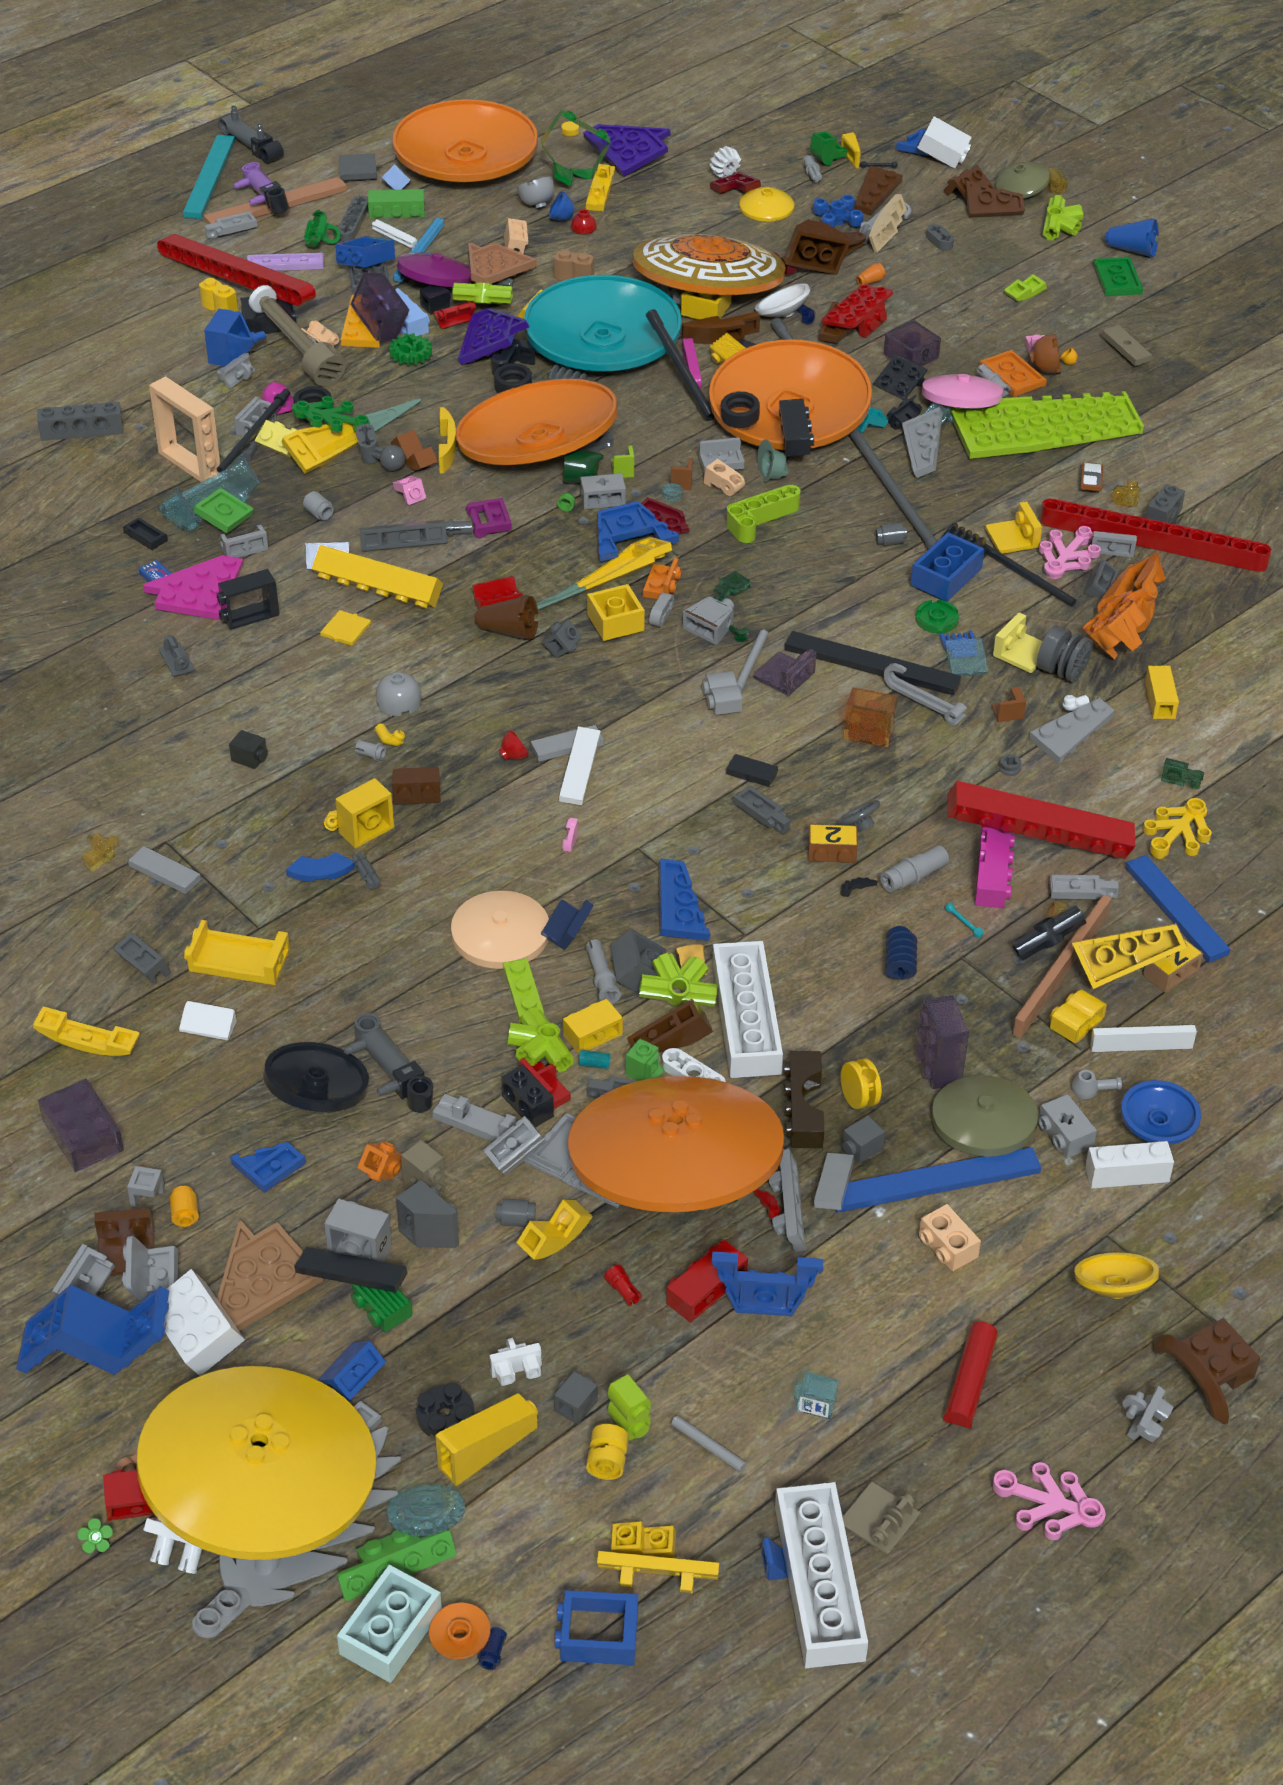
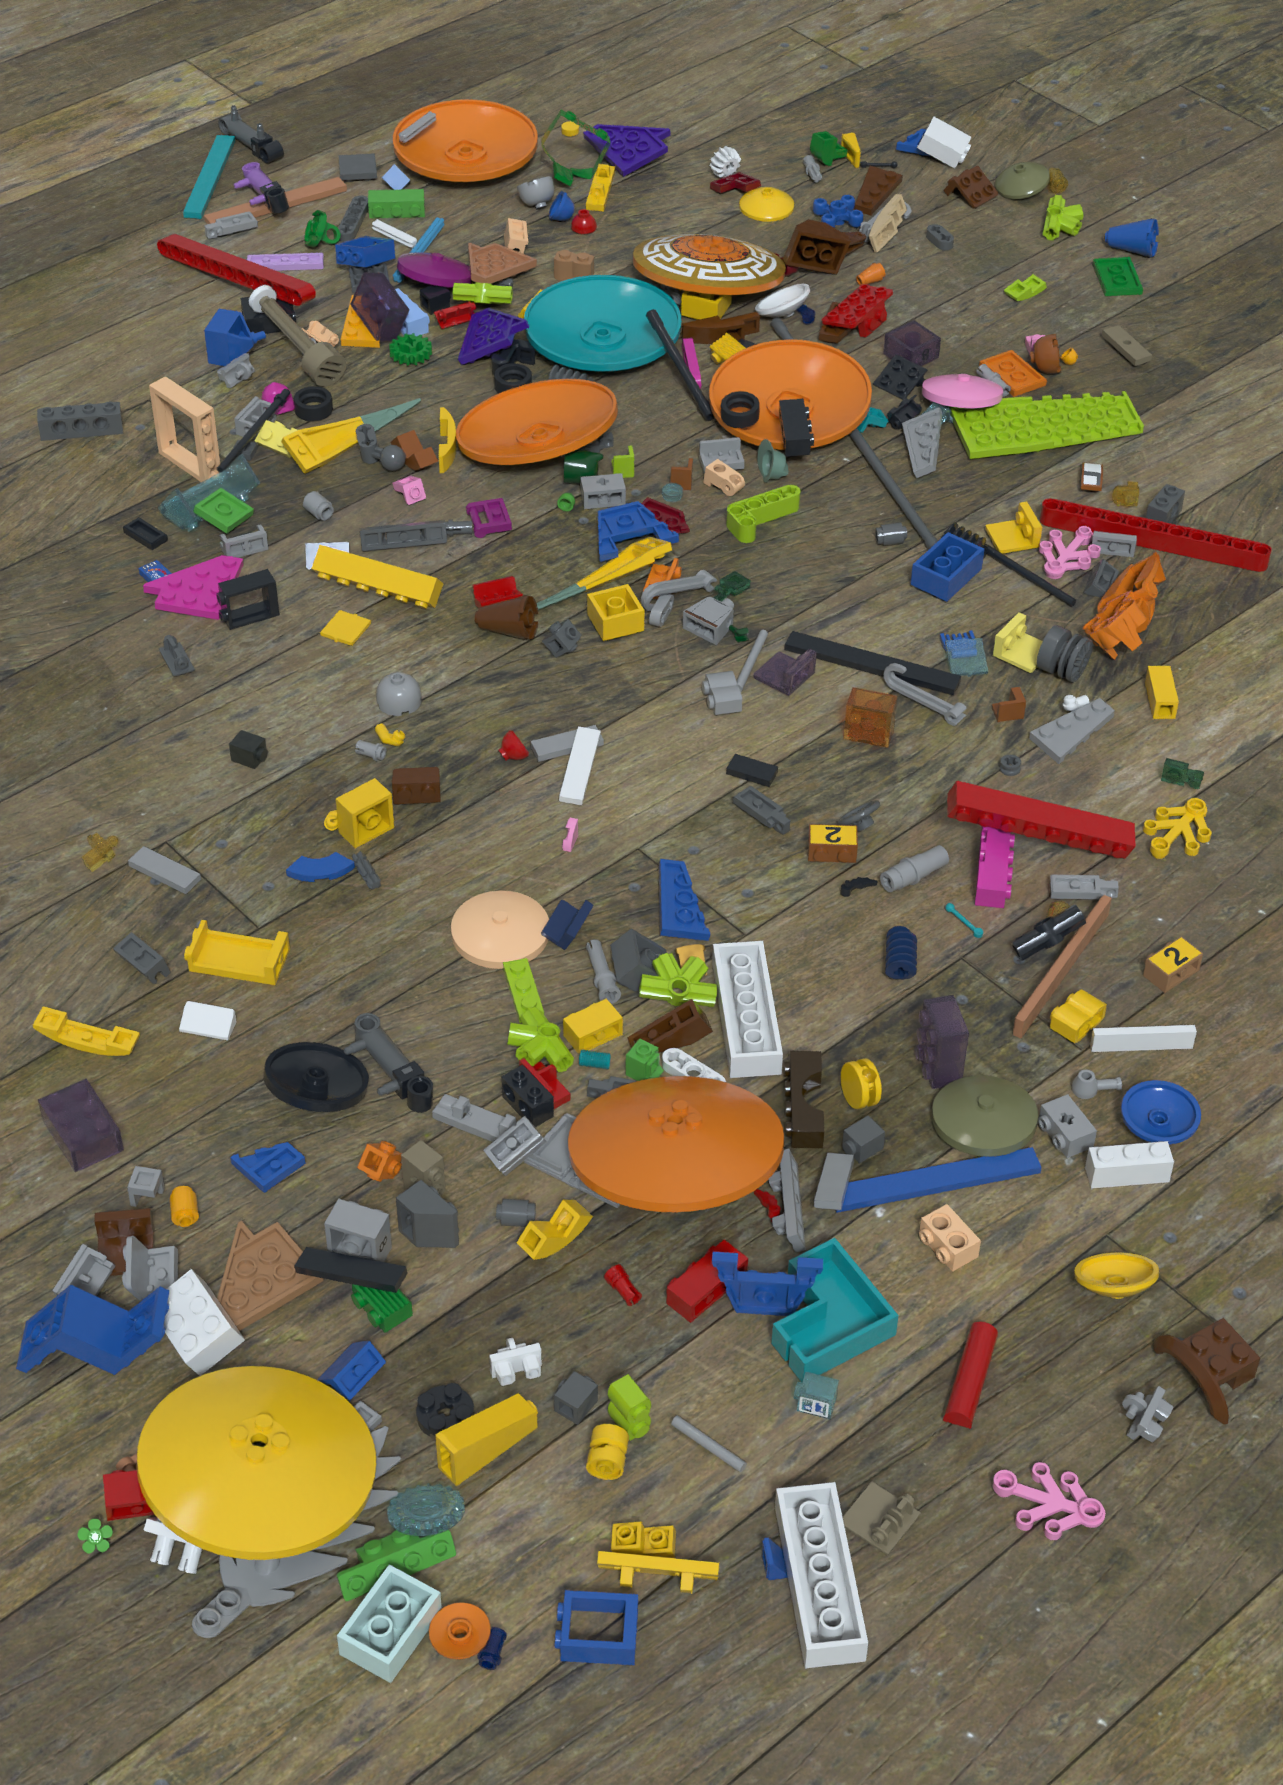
(217, 296): yellow brick -> none
(331, 416): green plant -> none
(417, 127): none -> light grey axle
(701, 580): none -> light grey piece
(840, 1319): none -> teal piece
(937, 616): green tile -> none
(991, 202): reddish brown wing -> none
(1122, 953): yellow wedge -> none
(1177, 908): blue tile -> none

